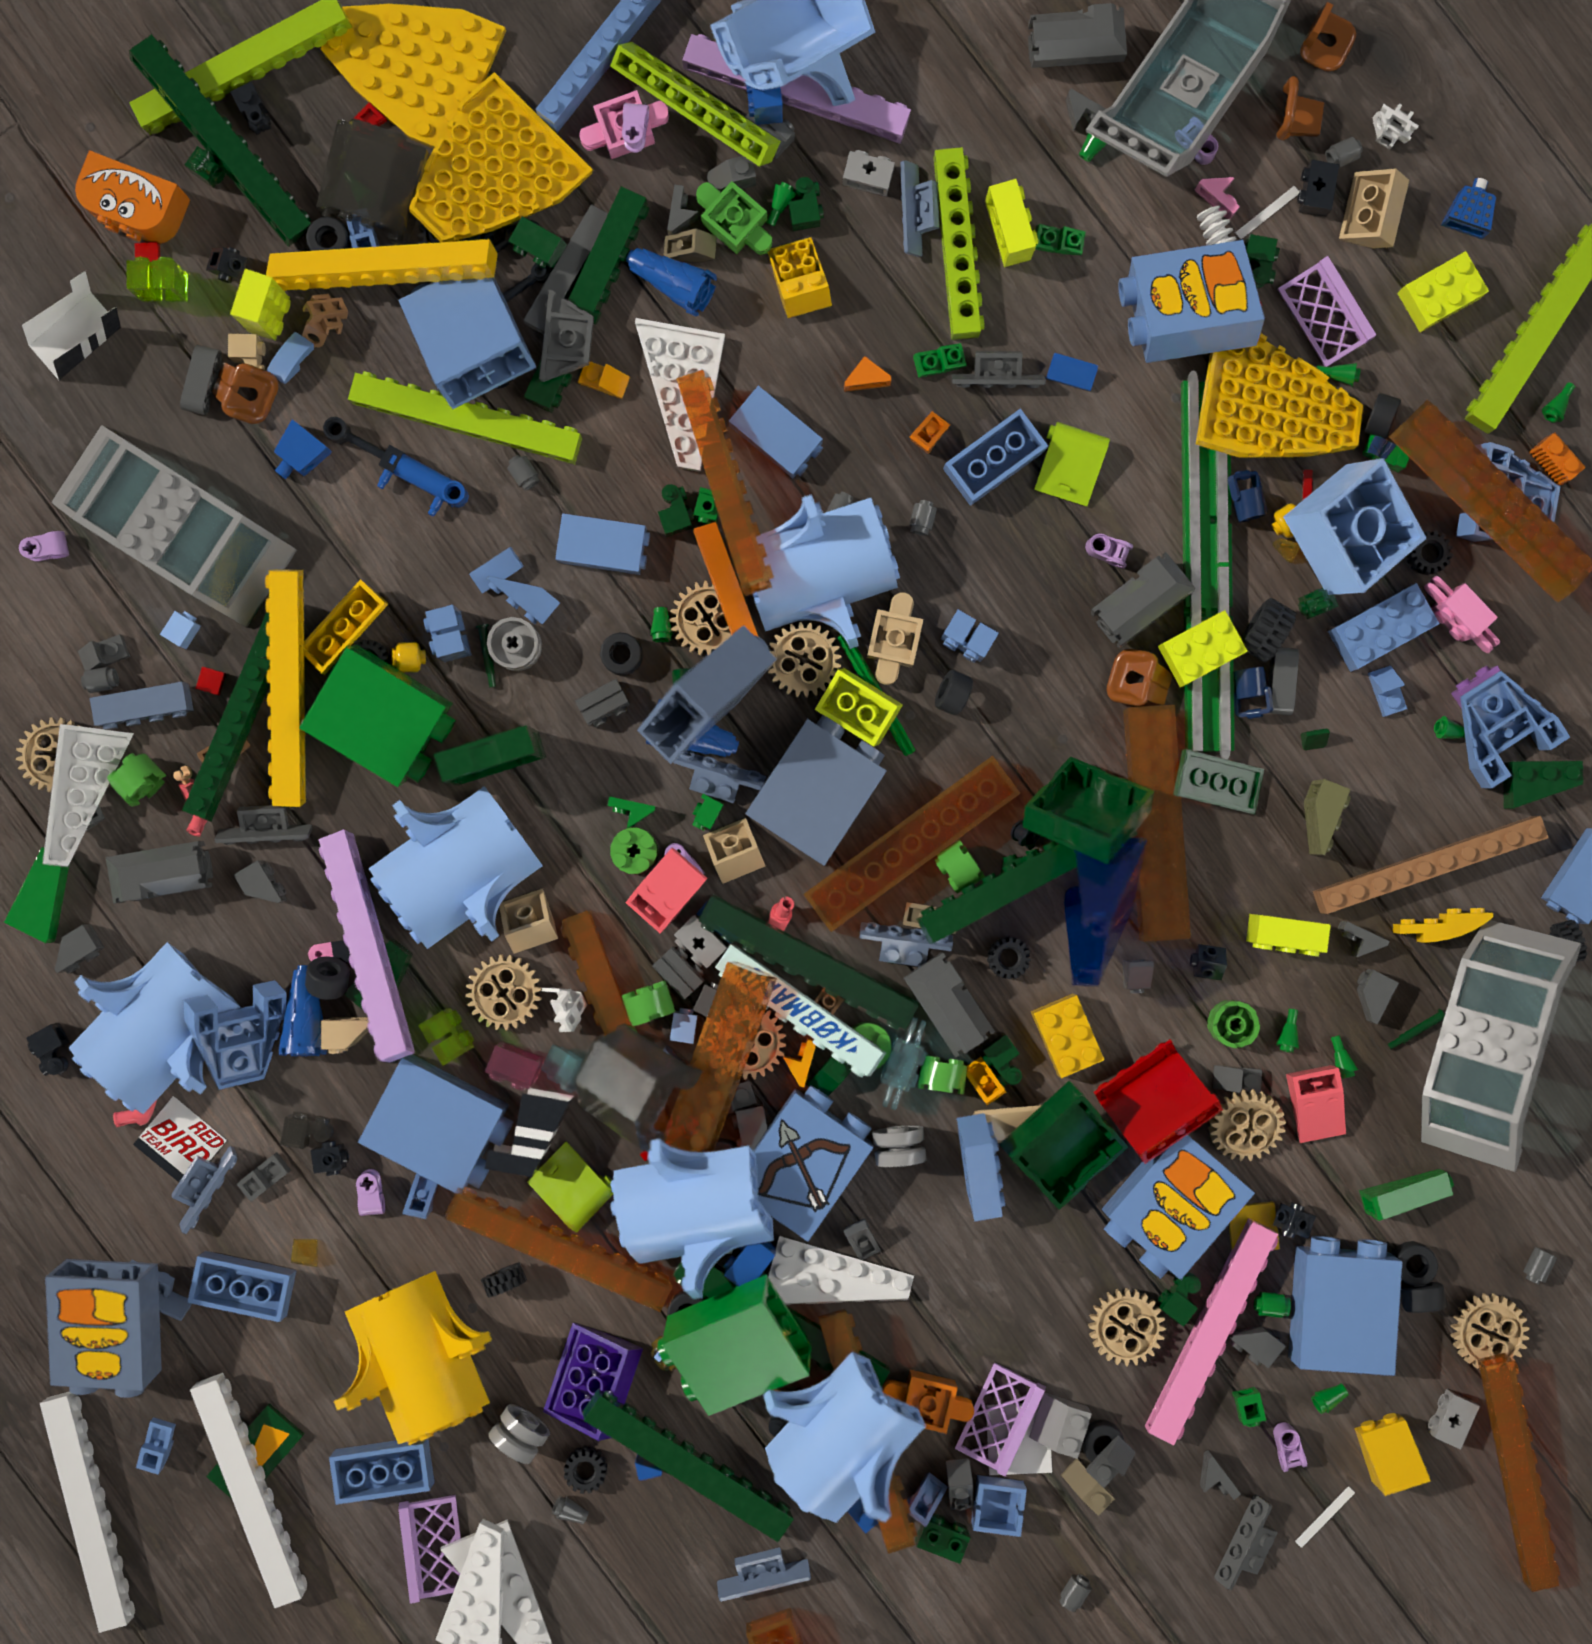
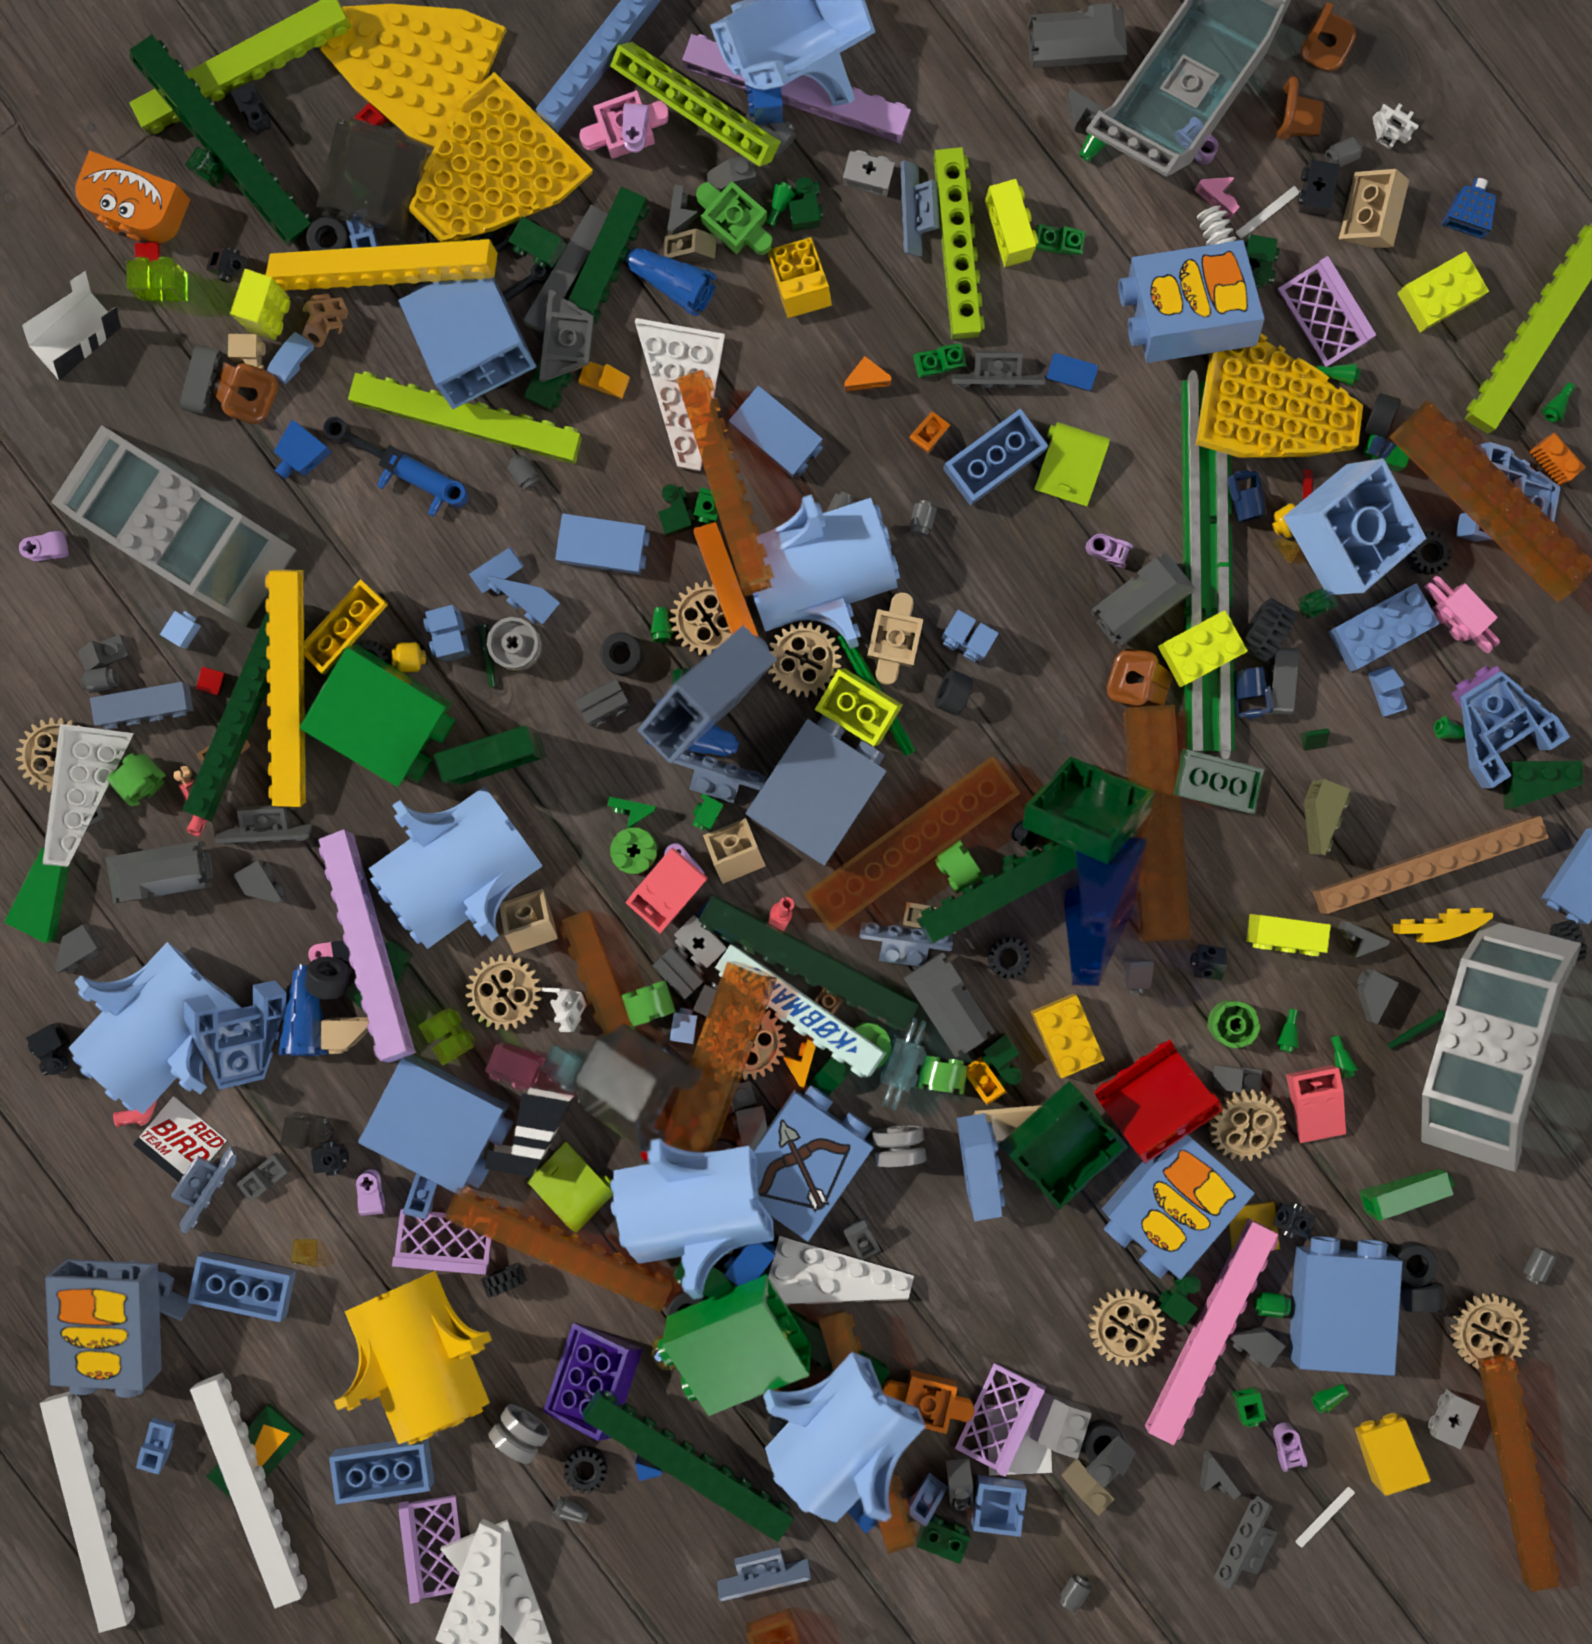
(436, 1262): none -> lavender fence

